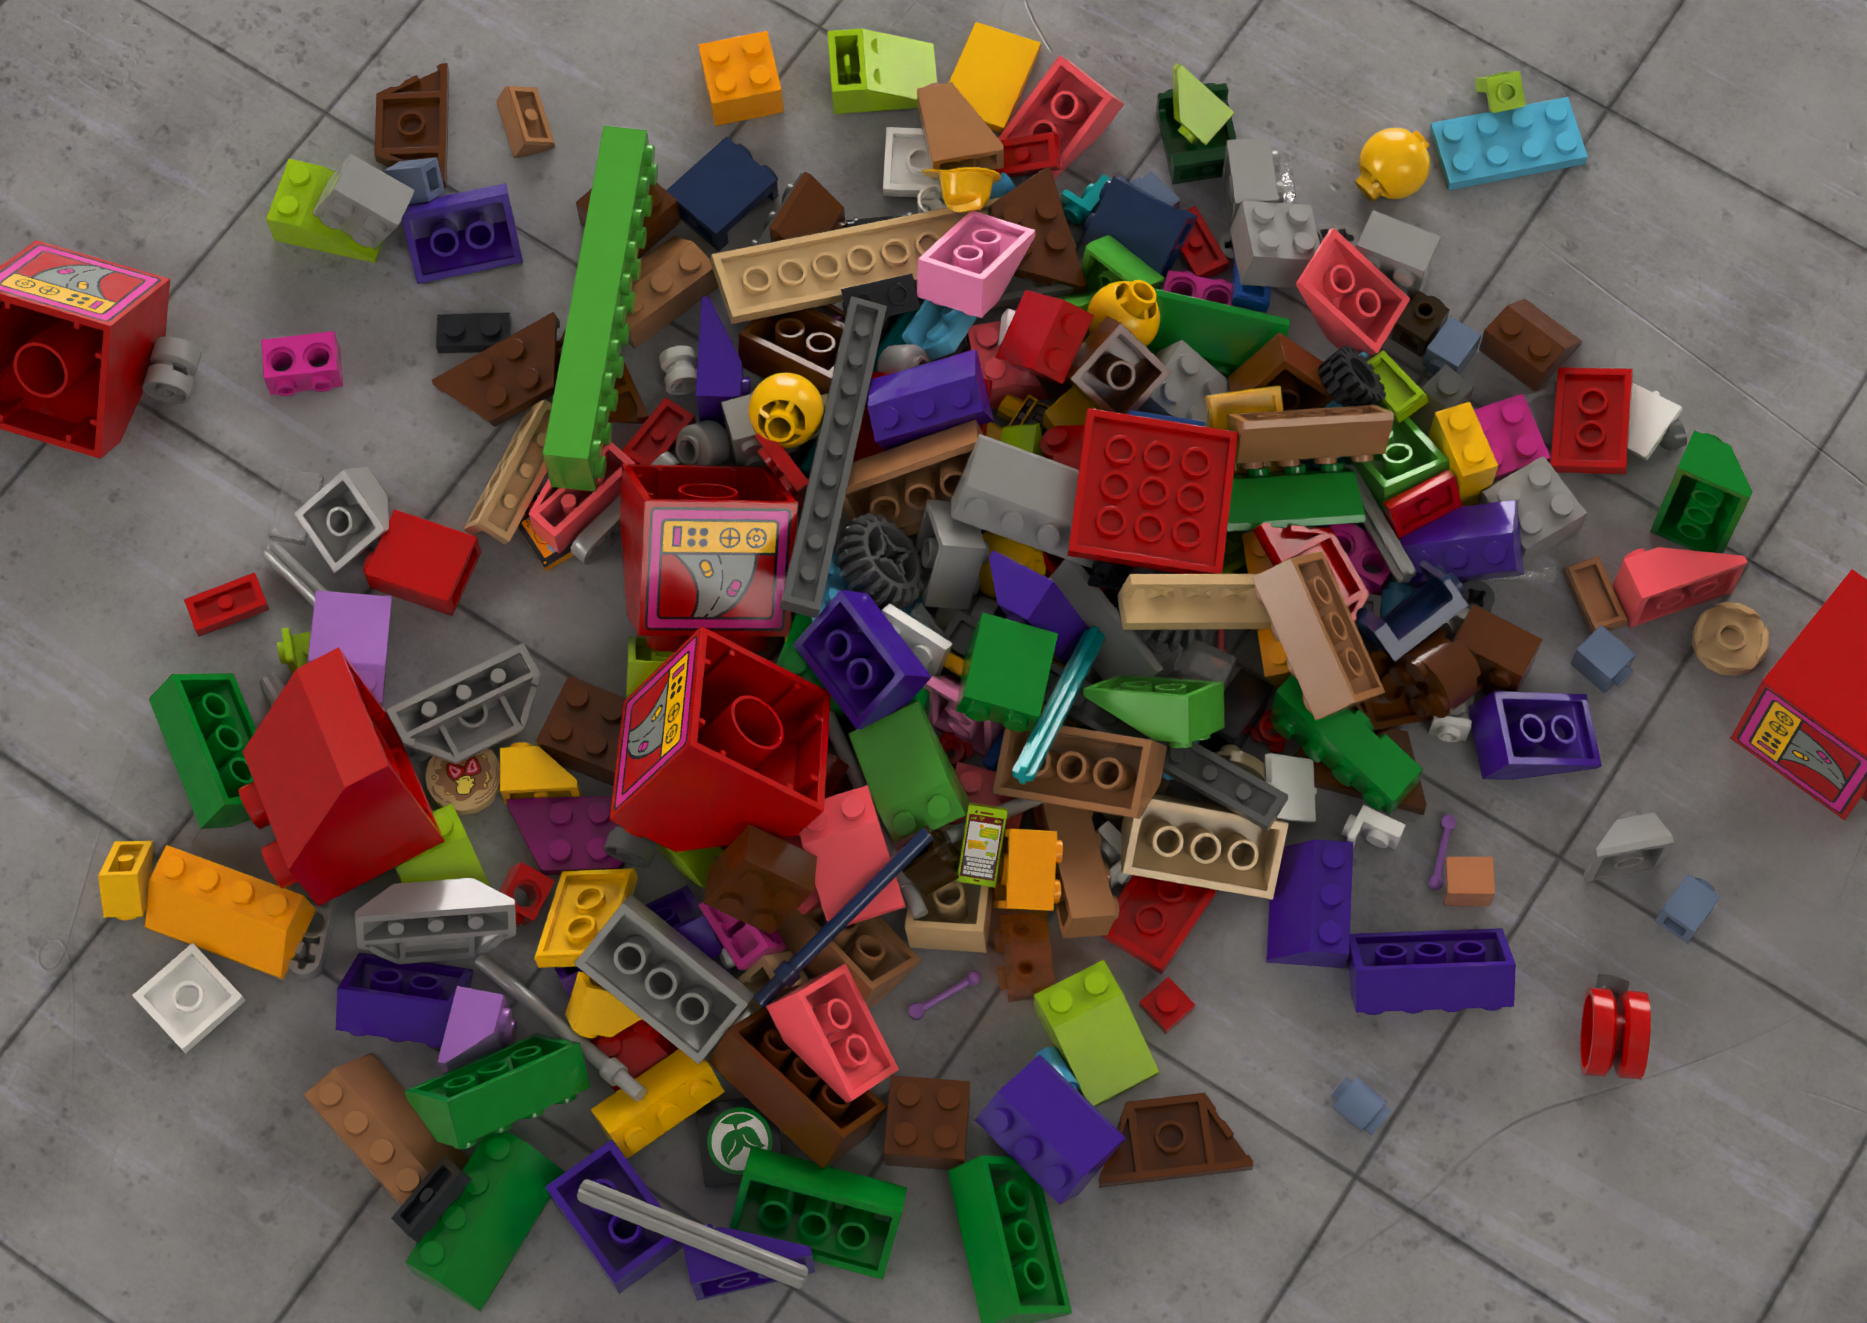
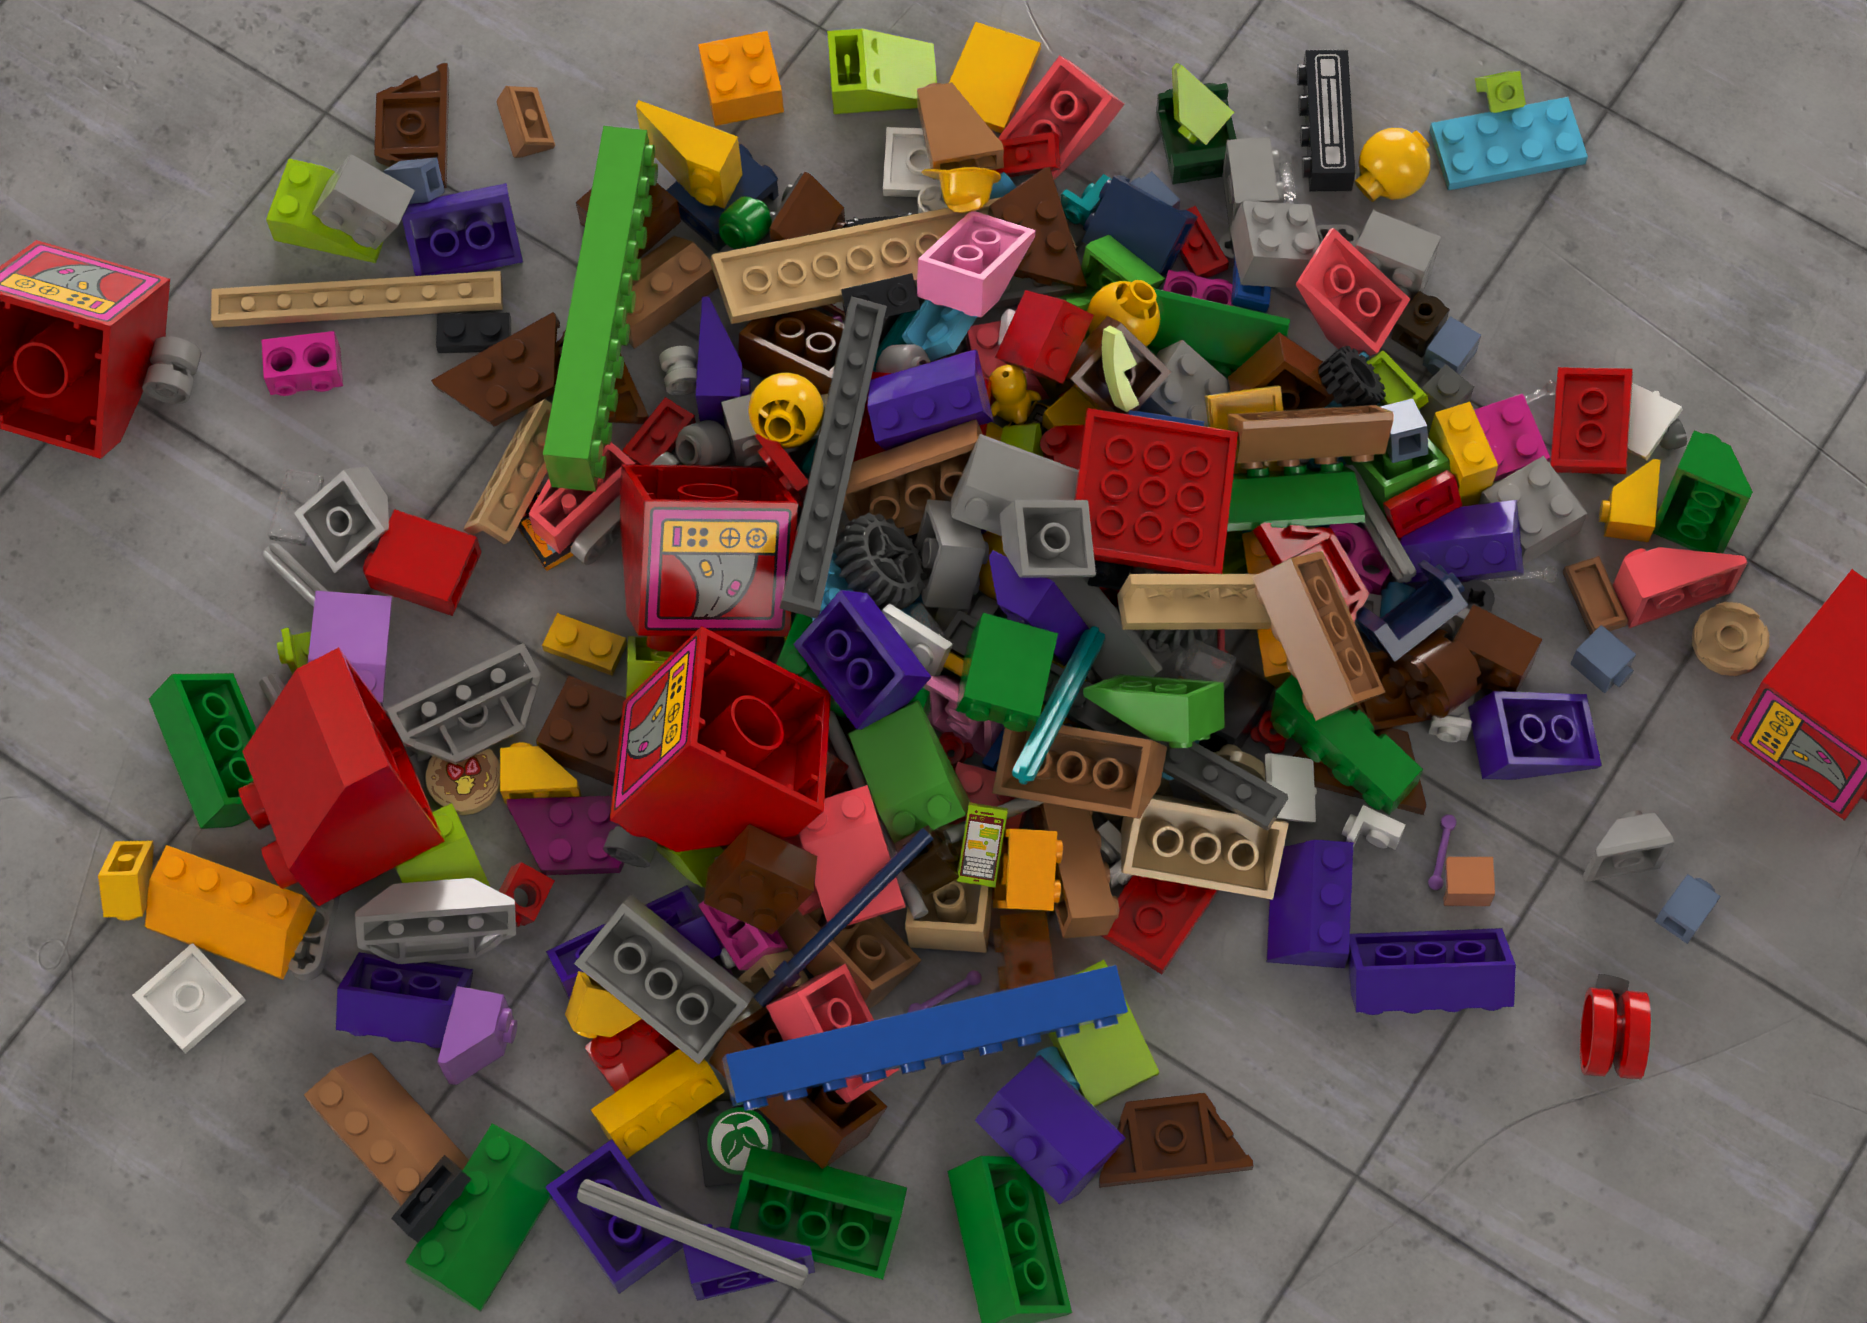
(226, 604): red plate -> none
(356, 299): none -> tan plate
(500, 1089): green slope -> none
(579, 912): yellow tile -> none
(584, 644): none -> yellow plate
(610, 1068): light grey bar -> none
(693, 153): none -> yellow slope
(744, 223): none -> green head
(923, 1036): none -> blue brick
(926, 1122): reddish brown brick -> none
(1011, 394): none -> yellow animal
(1048, 538): none -> light grey slope
(1116, 360): none -> yellowish green slope
(1167, 1005): red plate -> none
(1327, 120): none -> black brick
(1360, 1105): sand blue brick -> none
(1408, 432): none -> sand blue brick
(1528, 343): reddish brown slope -> none
(1632, 505): none -> yellow slope

